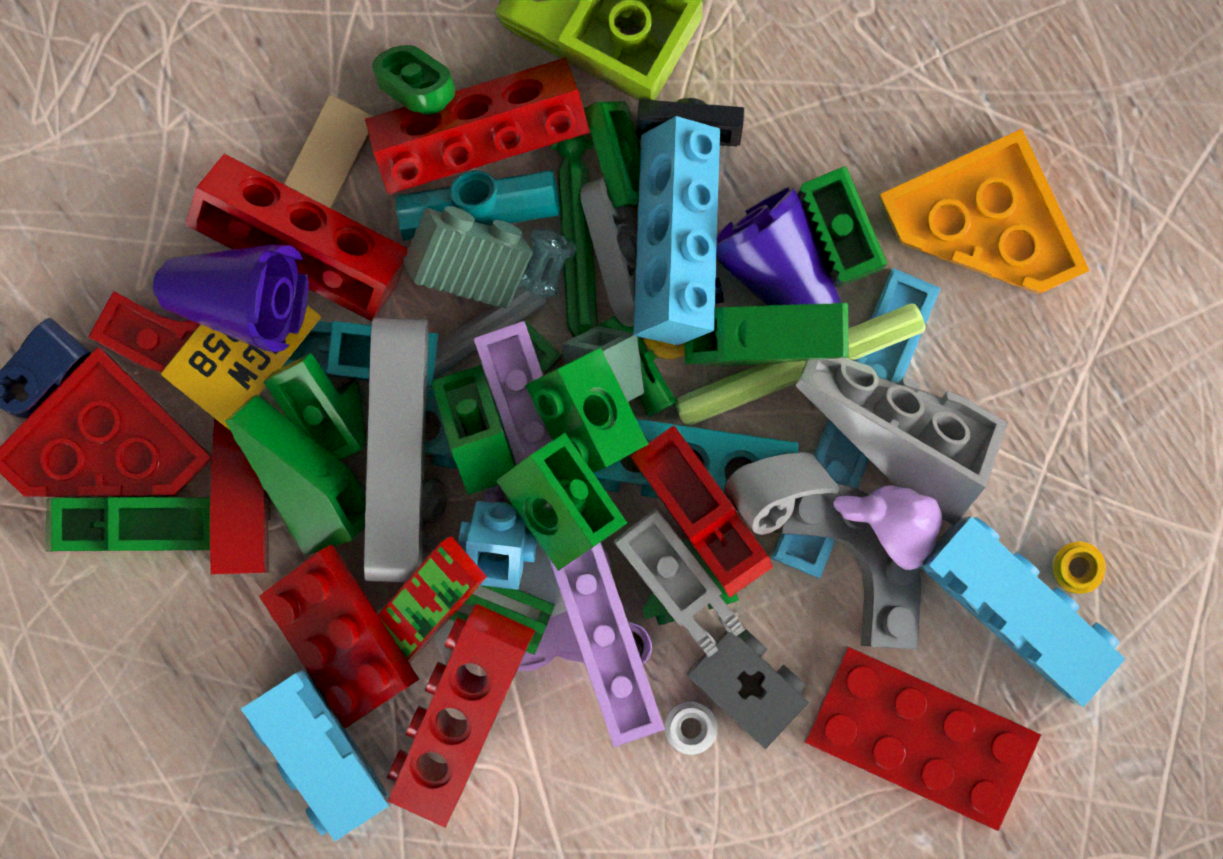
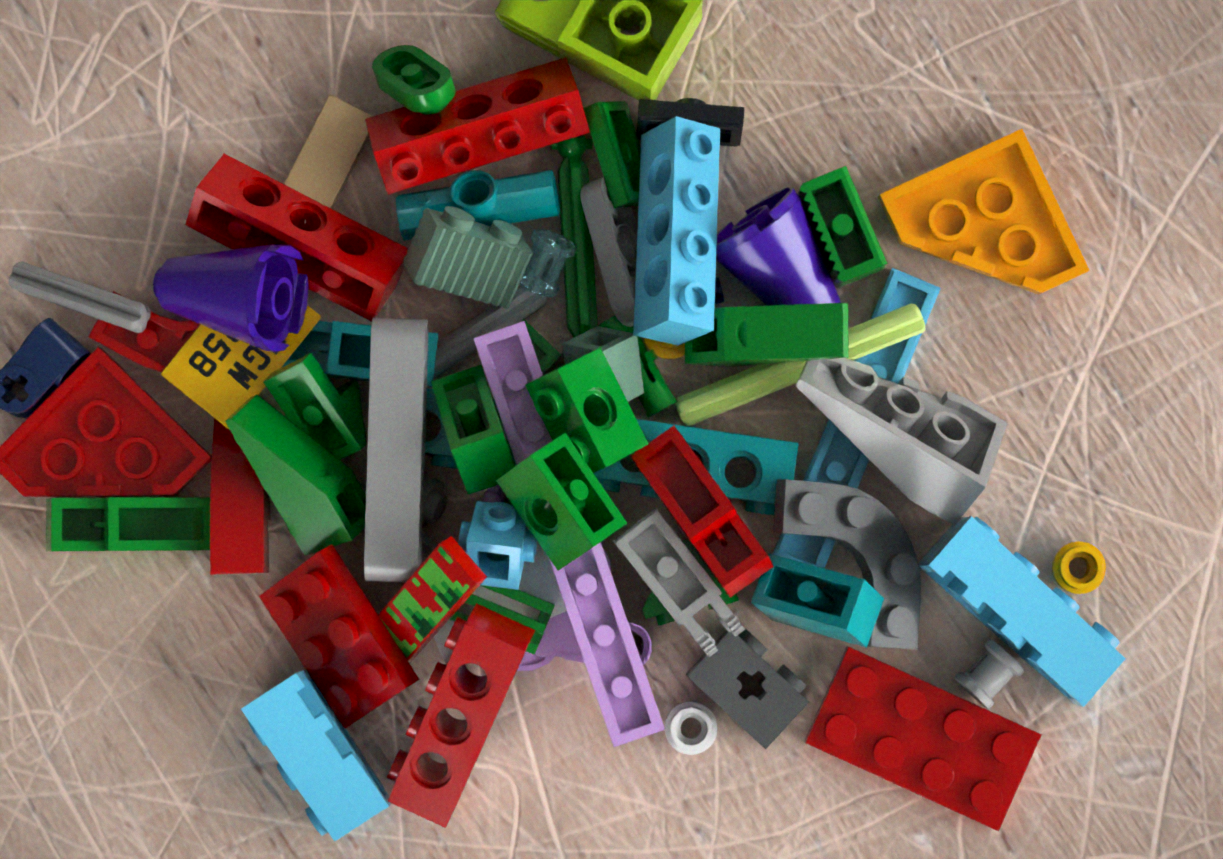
(80, 297): none -> light grey axle
(768, 488): light grey panel -> none
(818, 600): none -> teal brick
(900, 518): lavender hat -> none
(989, 674): none -> light grey bush

